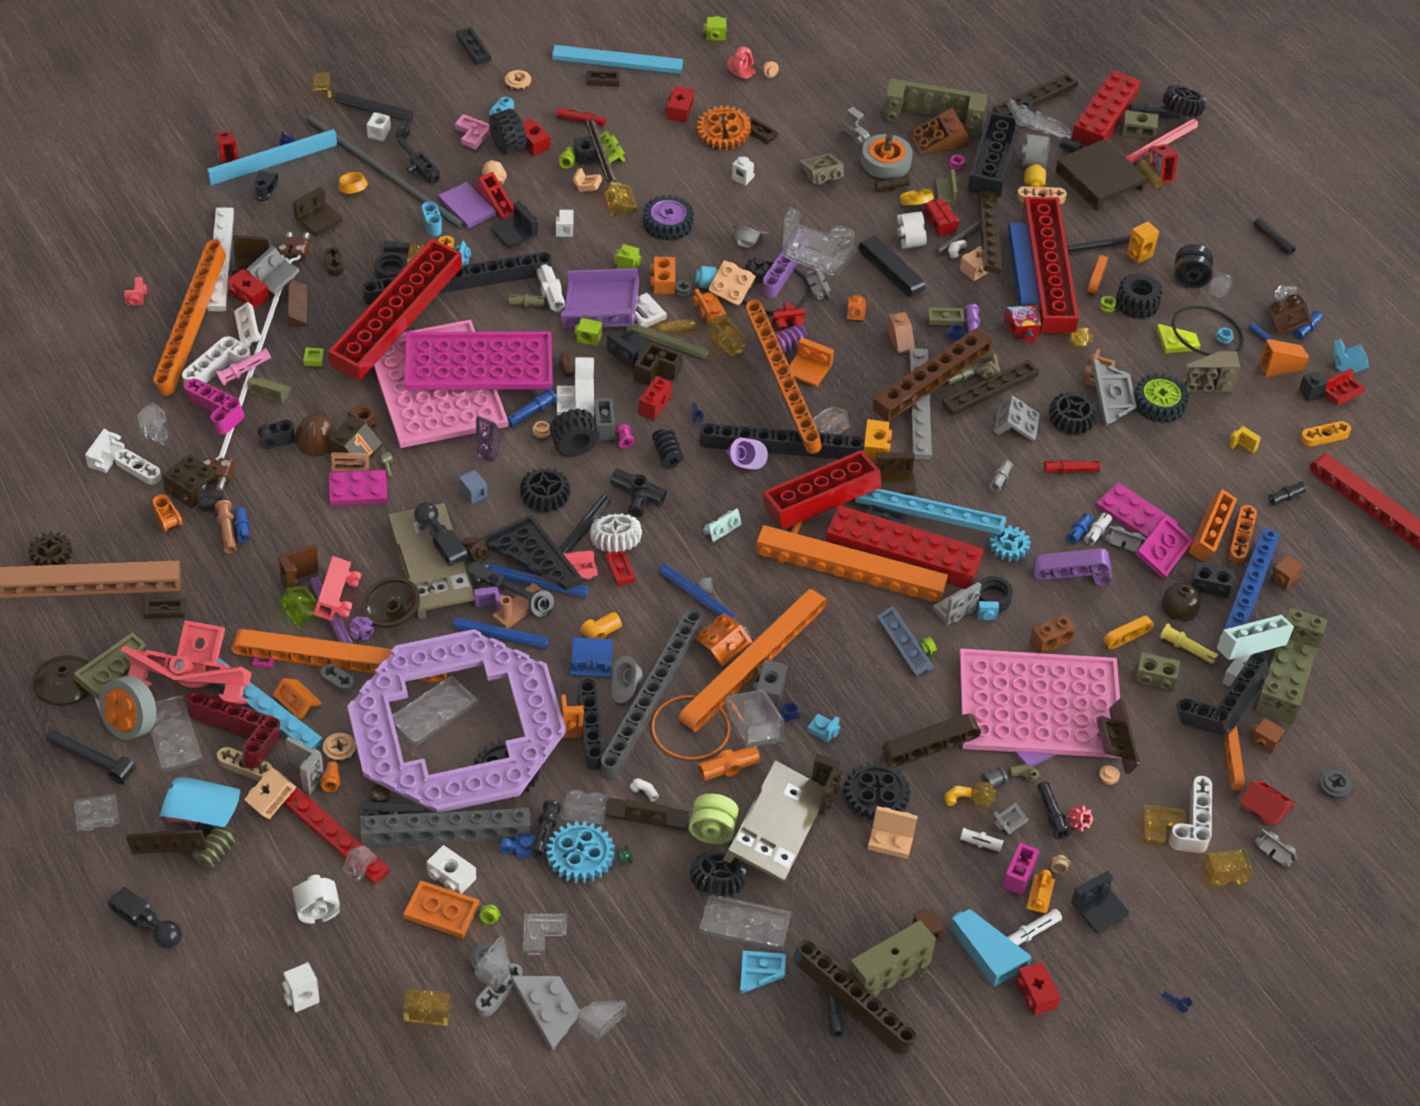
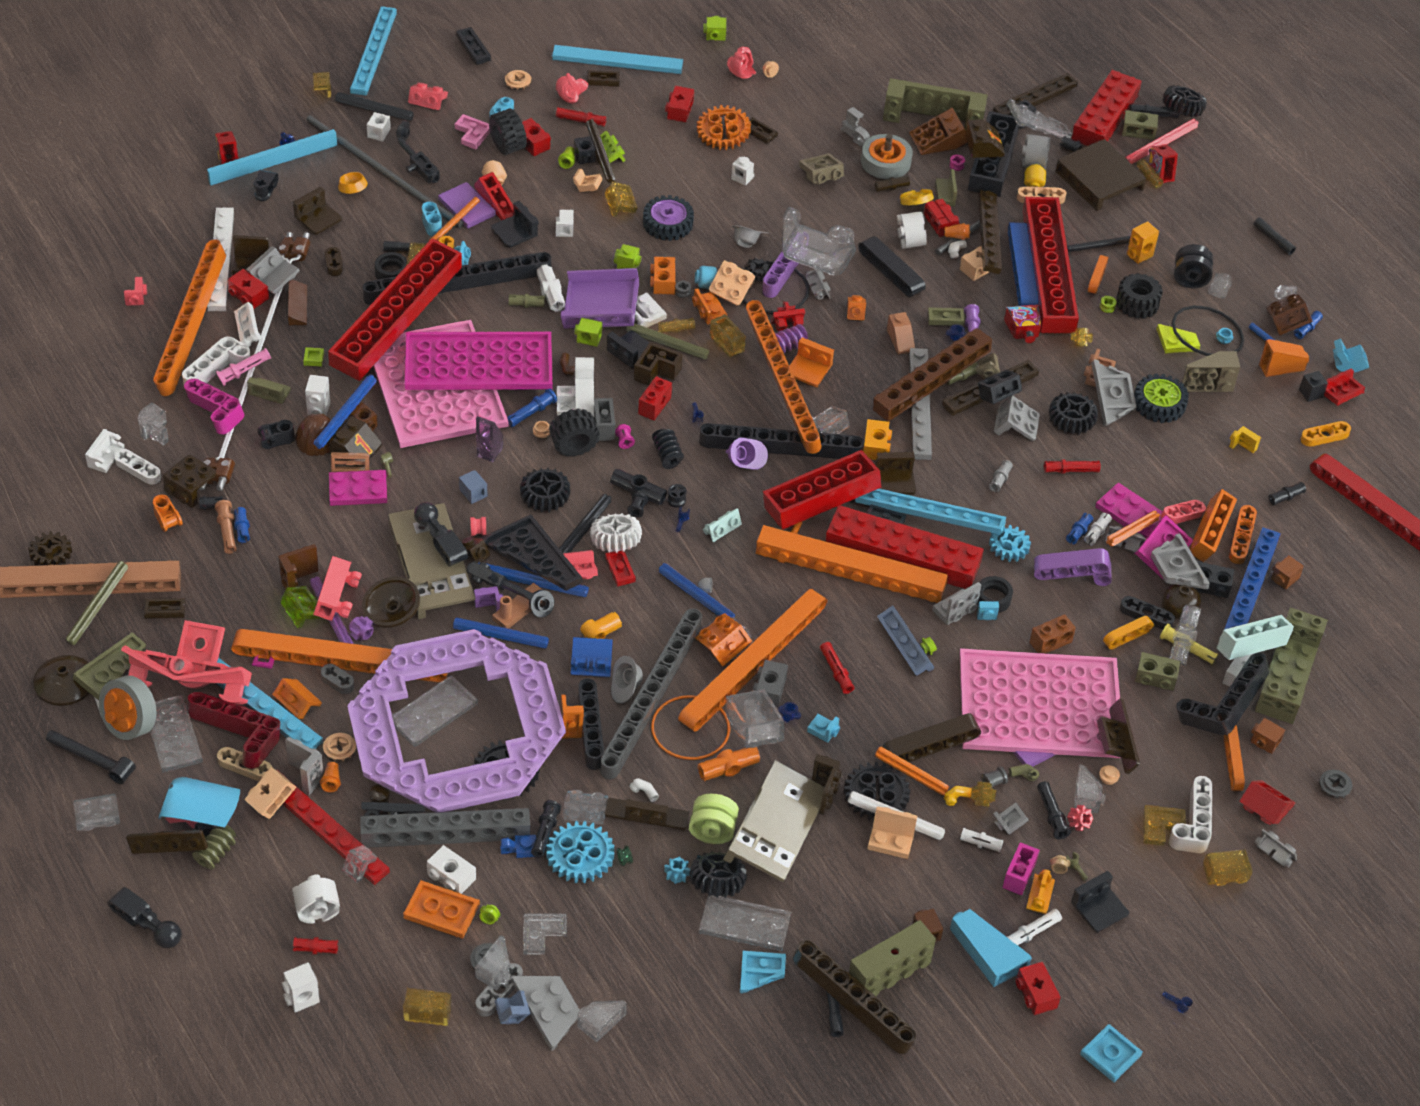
(96, 603): none -> olive axle
(315, 945): none -> red pin
(317, 395): none -> white brick
(344, 412): none -> blue axle
(373, 51): none -> medium azure tile
(426, 96): none -> coral bracket
(456, 218): none -> orange bar
(478, 526): none -> coral wheel
(512, 1009): none -> sand blue panel
(569, 88): none -> coral hair
(677, 495): none -> black wheel
(677, 870): none -> medium azure gear
(682, 516): none -> clear blue hand
(840, 674): none -> red pin
(871, 805): none -> white axle
(911, 770): none -> orange axle
(958, 231): none -> orange cone
(983, 140): none -> dark brown slope
(999, 386): none -> black brick
(1074, 865): none -> olive hand
(1088, 790): none -> clear slope
(1111, 1053): none -> medium azure plate
(1132, 528): none -> orange axle
(1142, 605): none -> black beam
(1178, 564): none -> light grey wing
(1185, 634): none -> clear piece
(1193, 509): none -> coral beam

